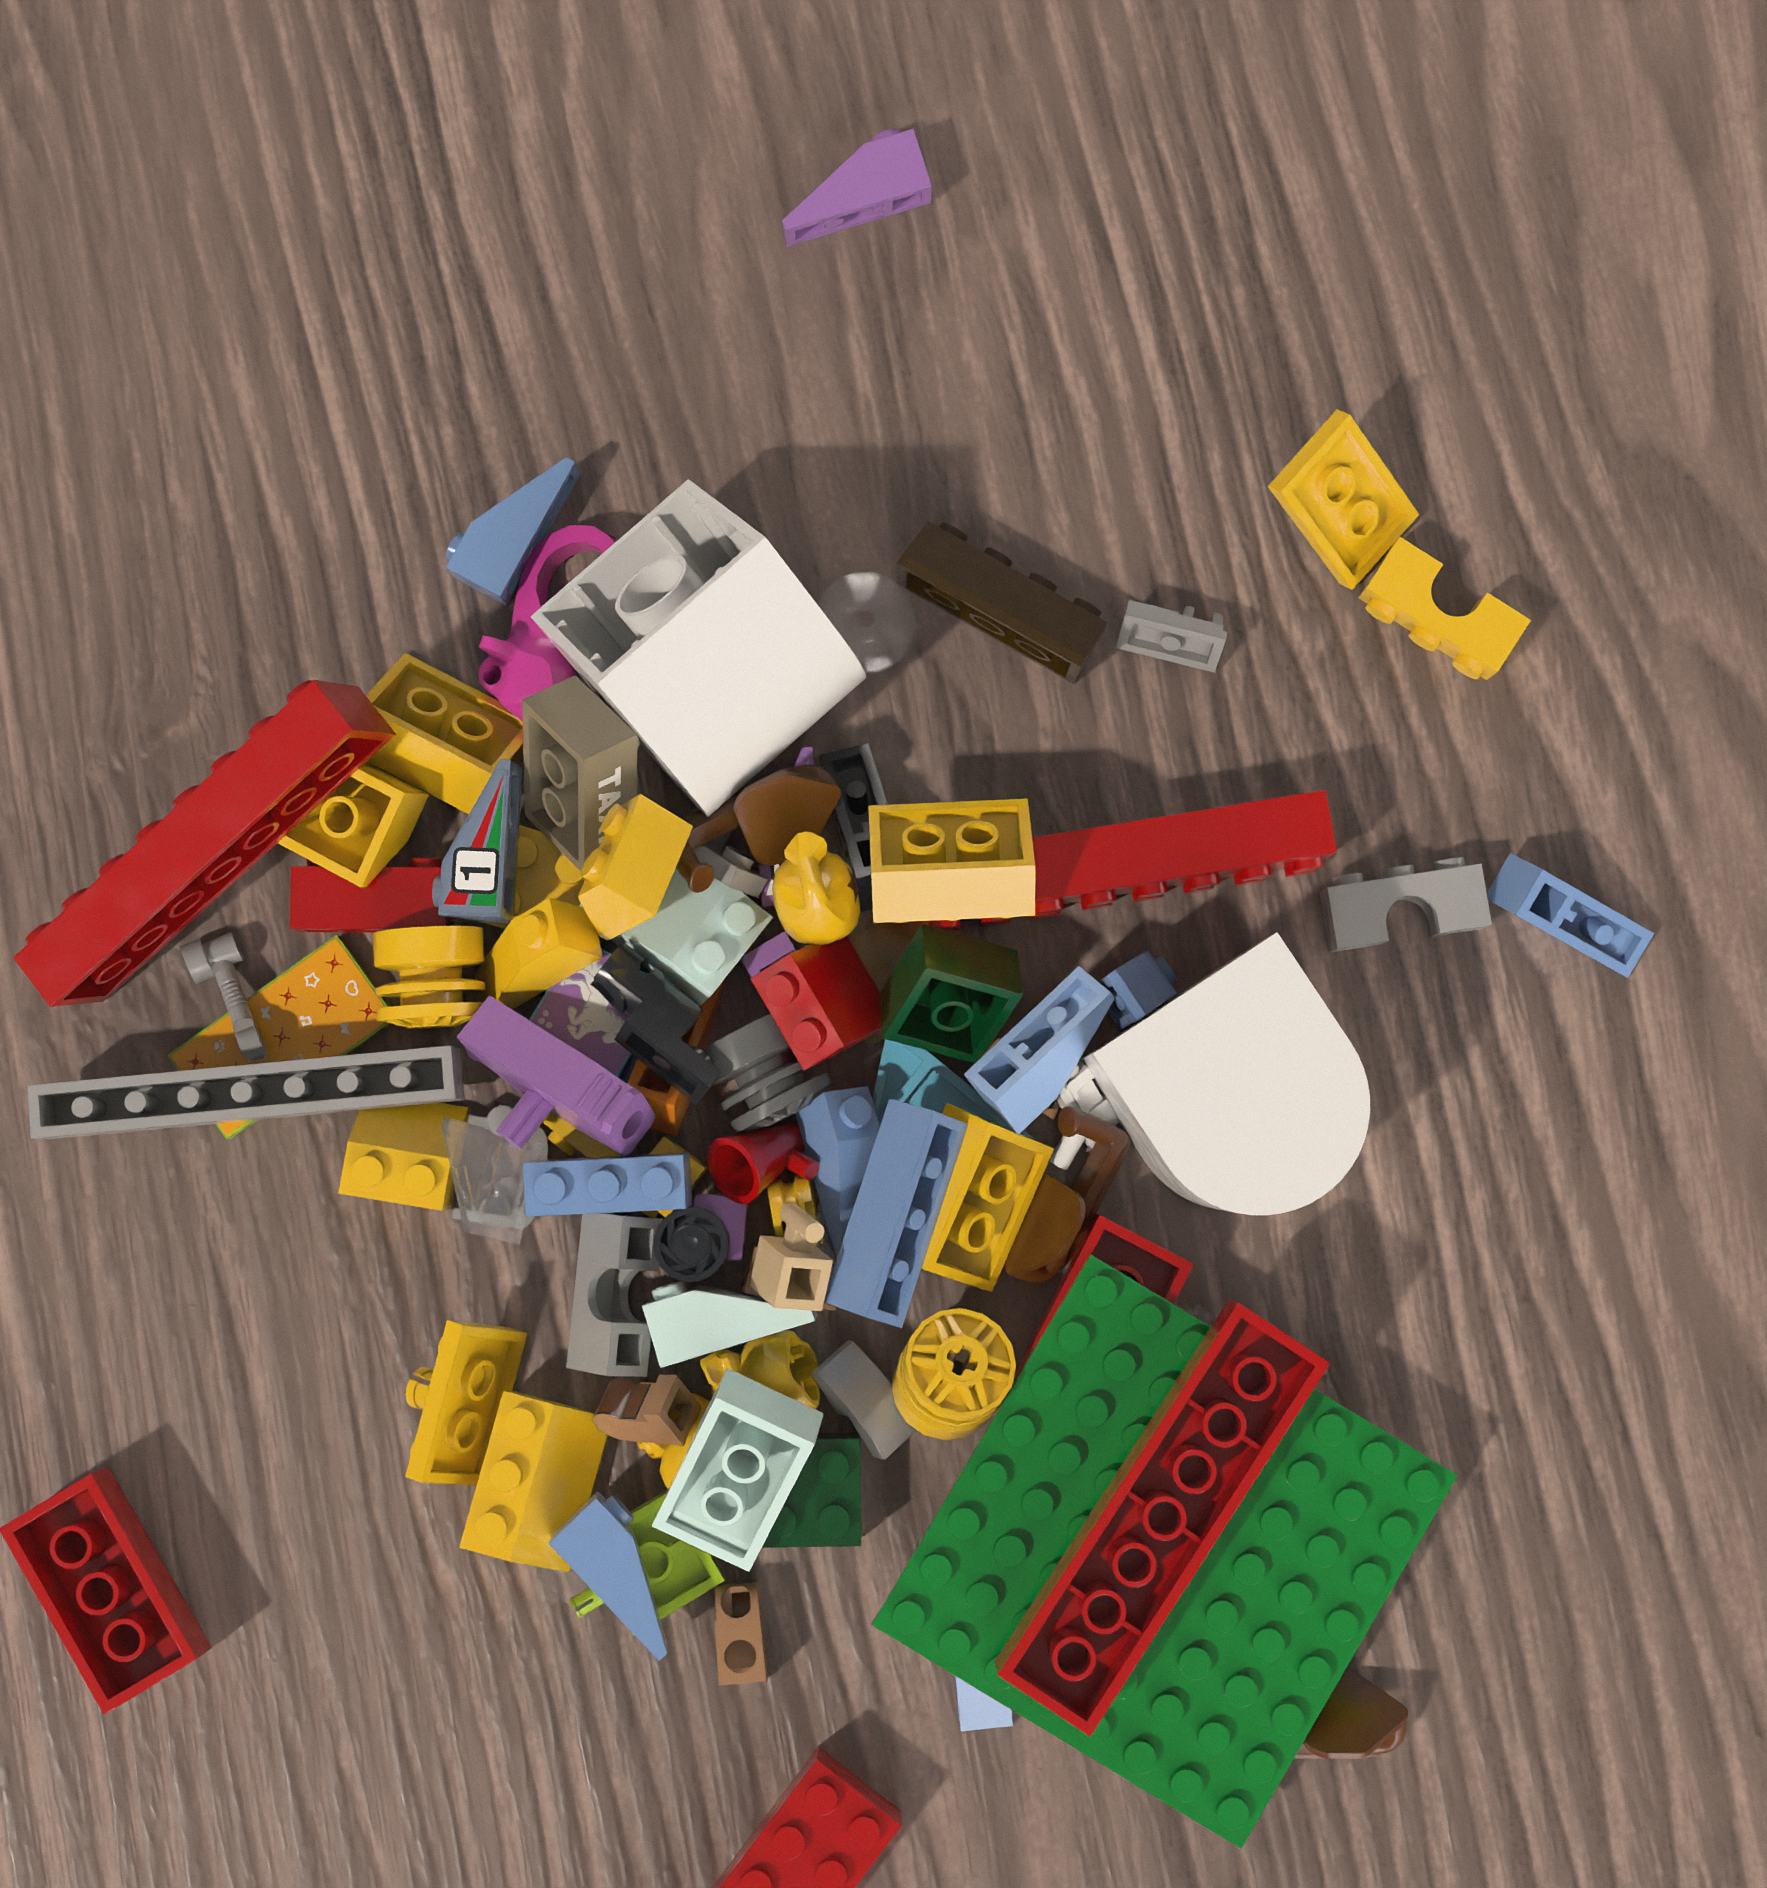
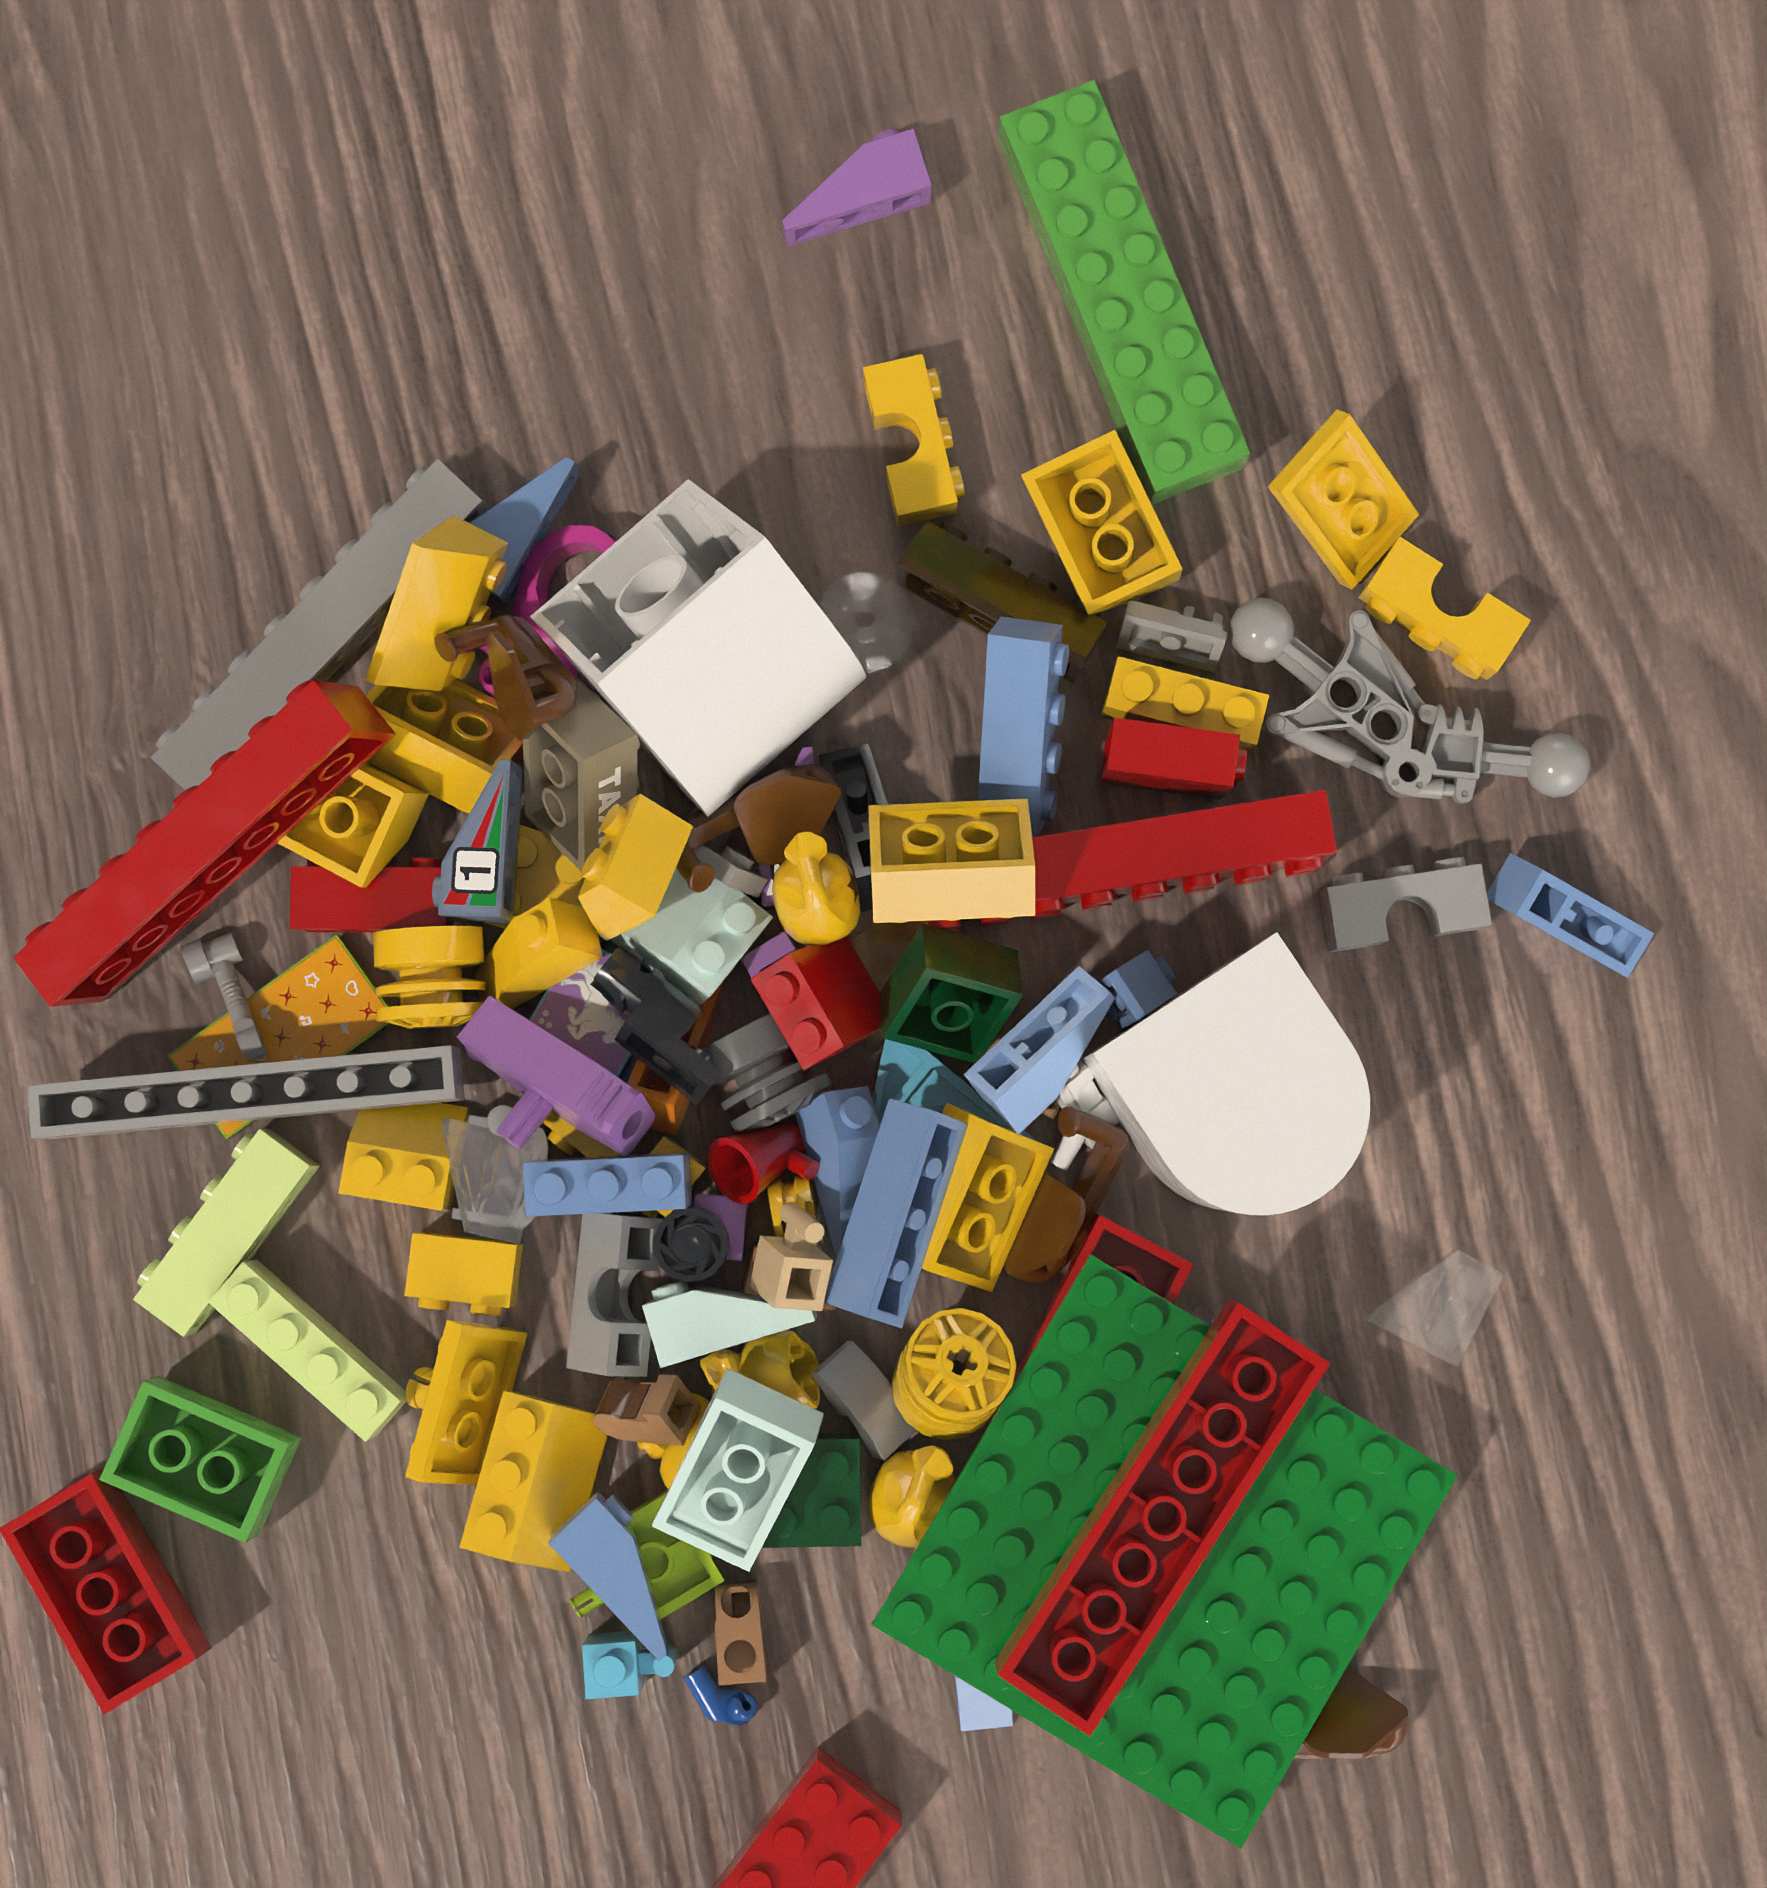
(200, 1458): none -> bright green brick
(225, 1231): none -> yellowish green brick
(309, 1349): none -> yellowish green brick
(320, 631): none -> light grey brick
(438, 592): none -> yellow slope
(463, 1271): none -> yellow brick
(519, 669): none -> reddish brown piece
(617, 1664): none -> medium azure brick
(720, 1703): none -> blue arm
(904, 396): none -> yellow arch
(909, 1494): none -> yellow piece
(1022, 715): none -> medium blue brick
(1103, 524): none -> yellow slope
(1122, 292): none -> bright green brick
(1172, 758): none -> red brick
(1183, 700): none -> yellow arch
(1441, 1306): none -> clear wing
(1451, 746): none -> light grey piece

